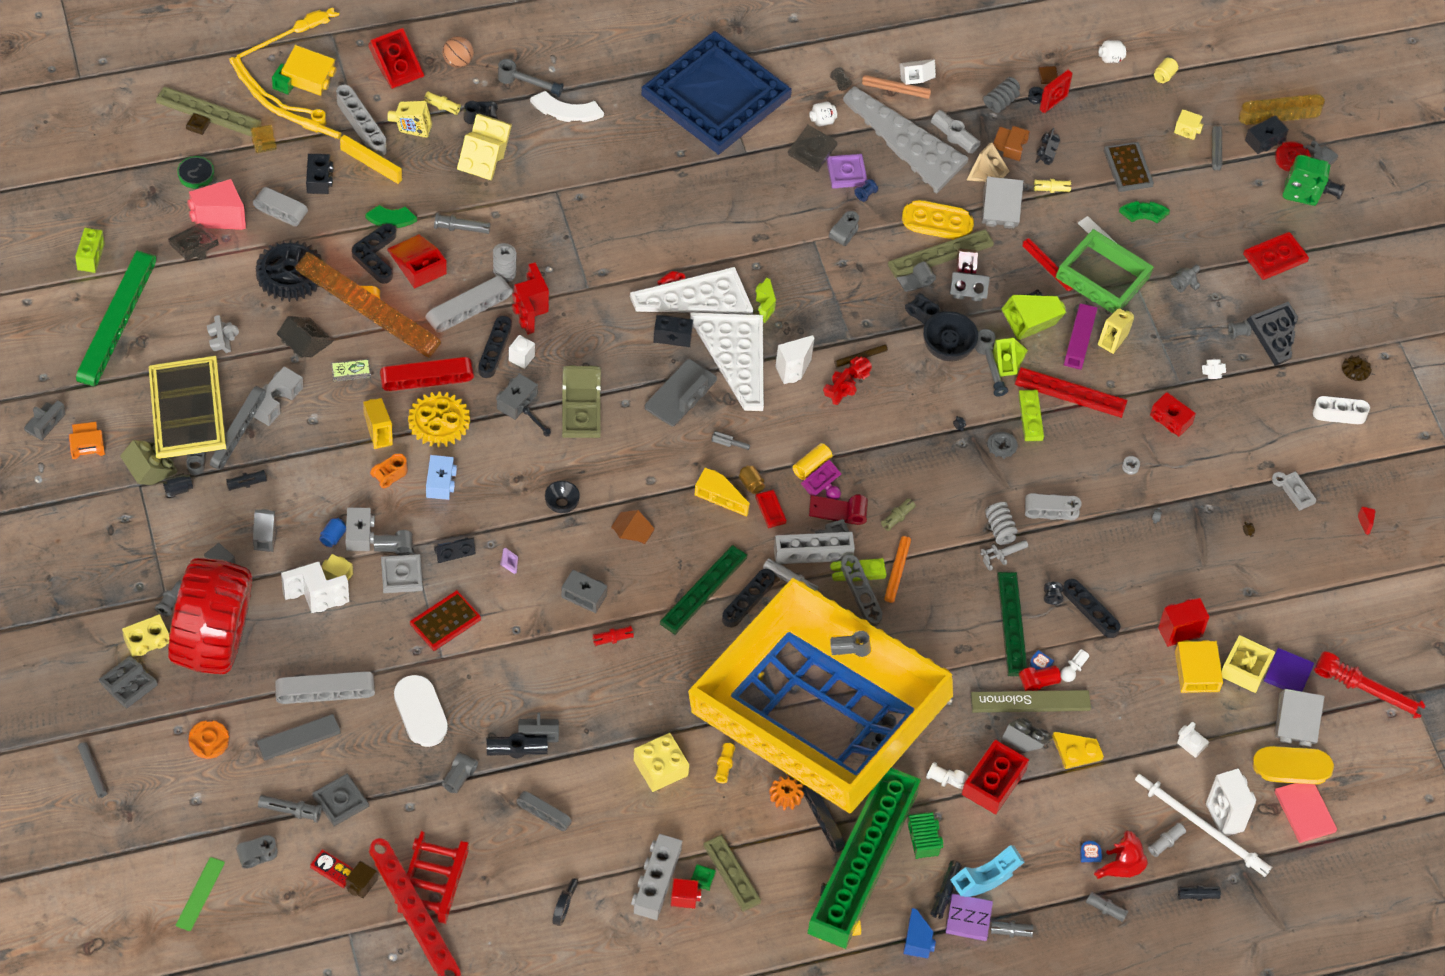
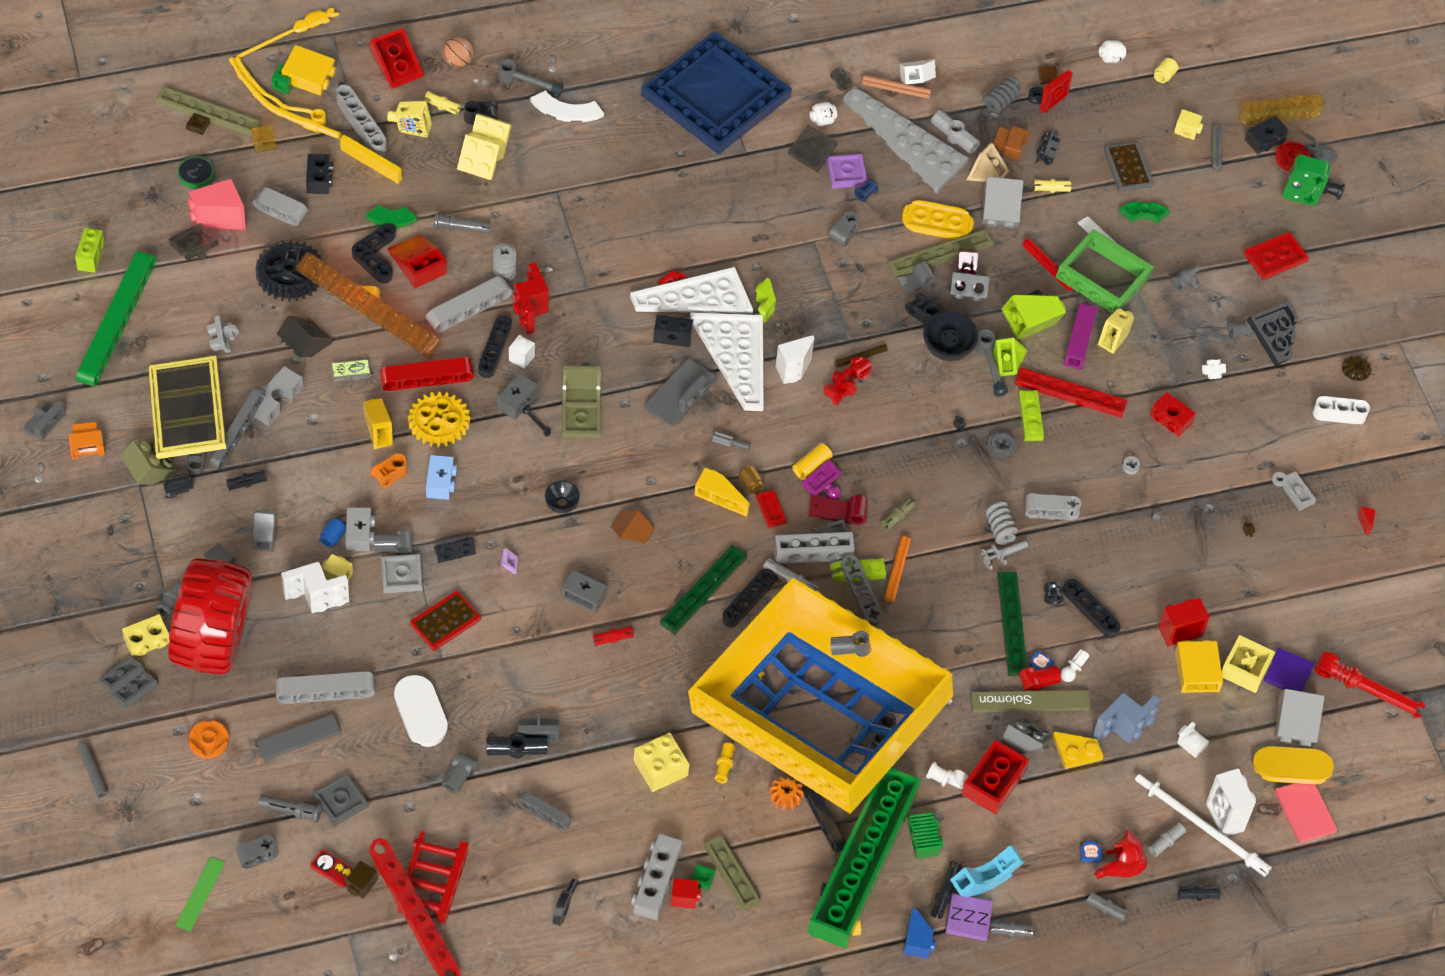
(1127, 718): none -> sand blue bracket

